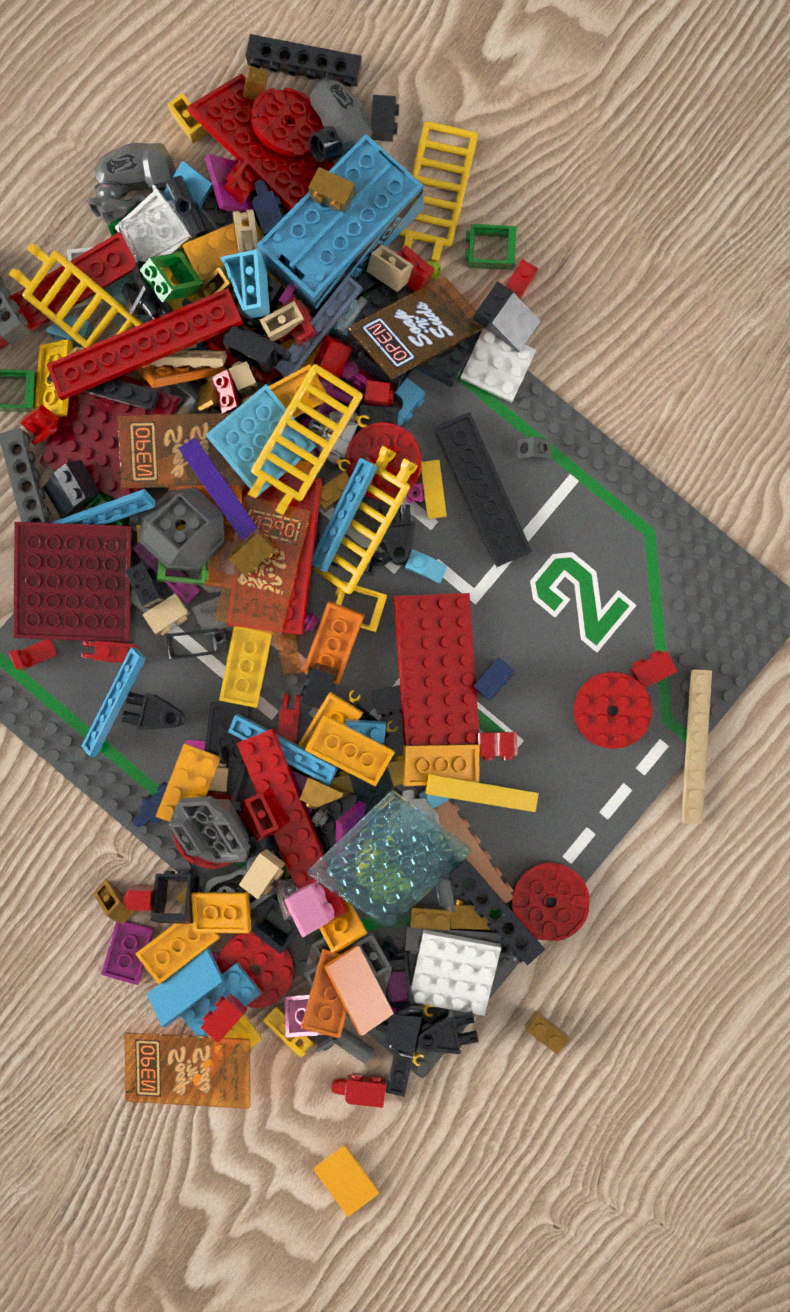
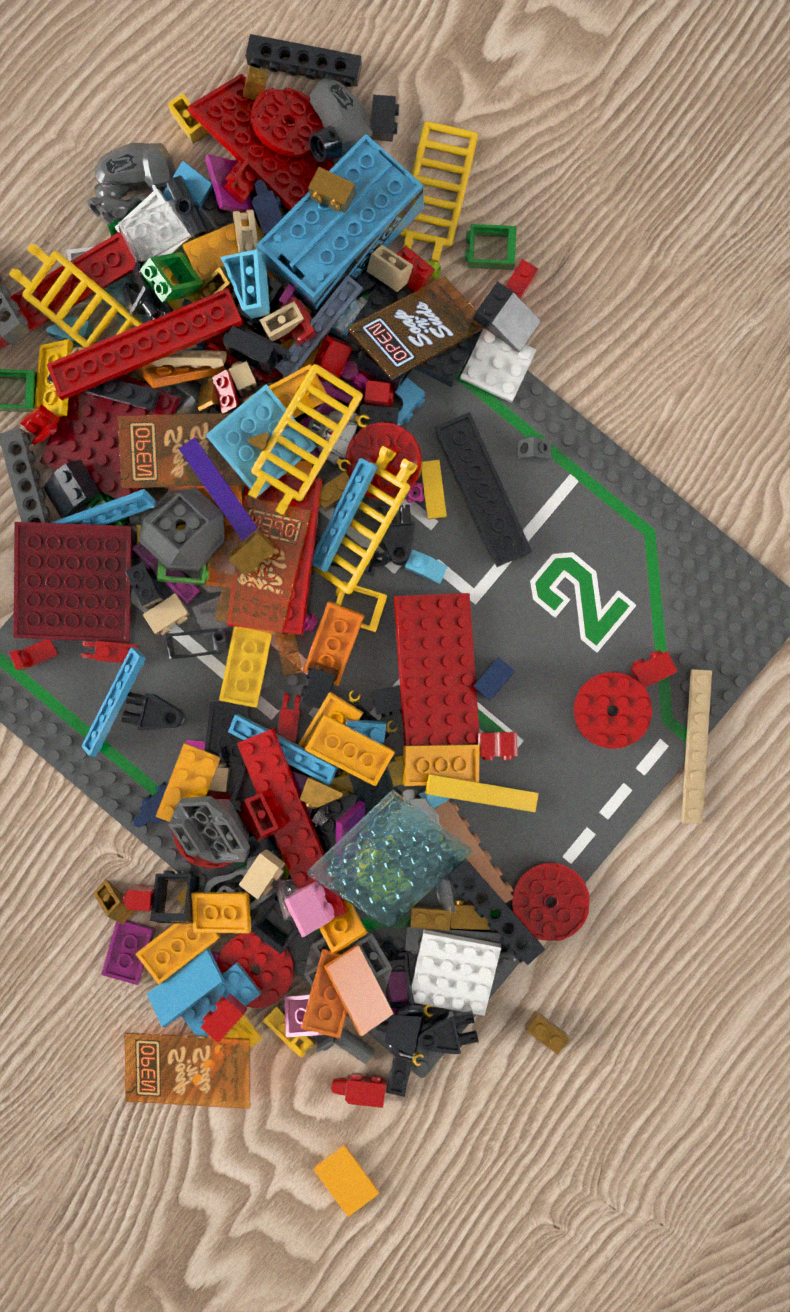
(259, 441): none -> pearl gold slope

